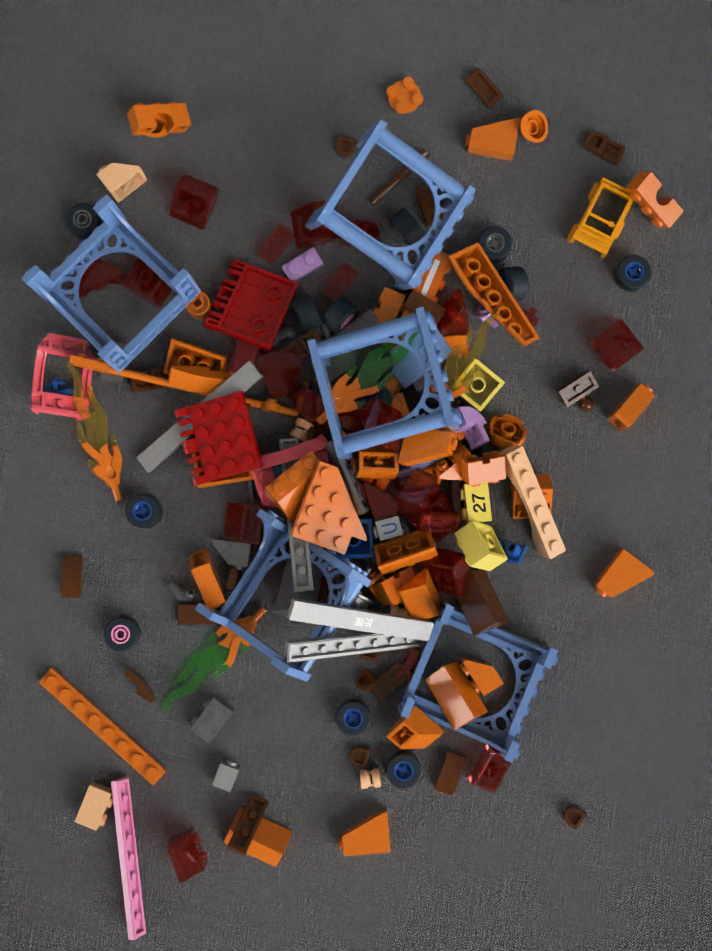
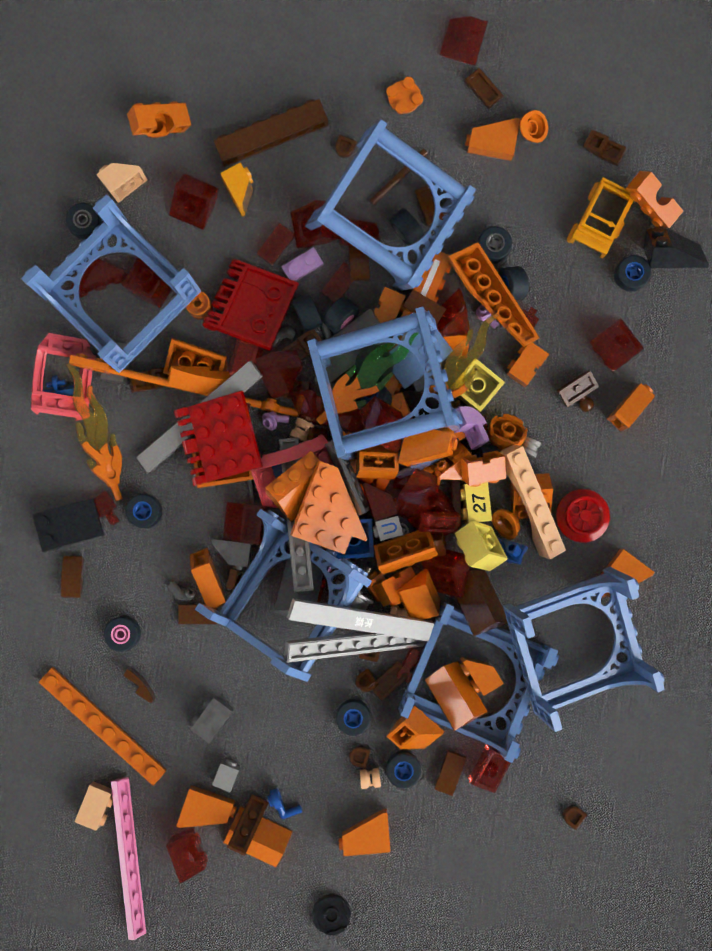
(68, 525): none -> black slope
(105, 507): none -> clear red plate
(205, 808): none -> orange slope
(213, 656): clear neon green piece -> none
(238, 184): none -> light orange slope
(270, 420): none -> lavender plate
(271, 132): none -> reddish brown brick
(276, 800): none -> blue plate
(331, 914): none -> black tile
(358, 265): none -> reddish brown slope
(440, 543): none -> reddish brown tile
(464, 39): none -> clear red slope
(506, 523): none -> orange piece
(529, 359): none -> orange brick
(530, 447): none -> light grey wheel
(582, 515): none -> red wheel
(631, 672): none -> medium blue arch
(672, 250): none -> black slope

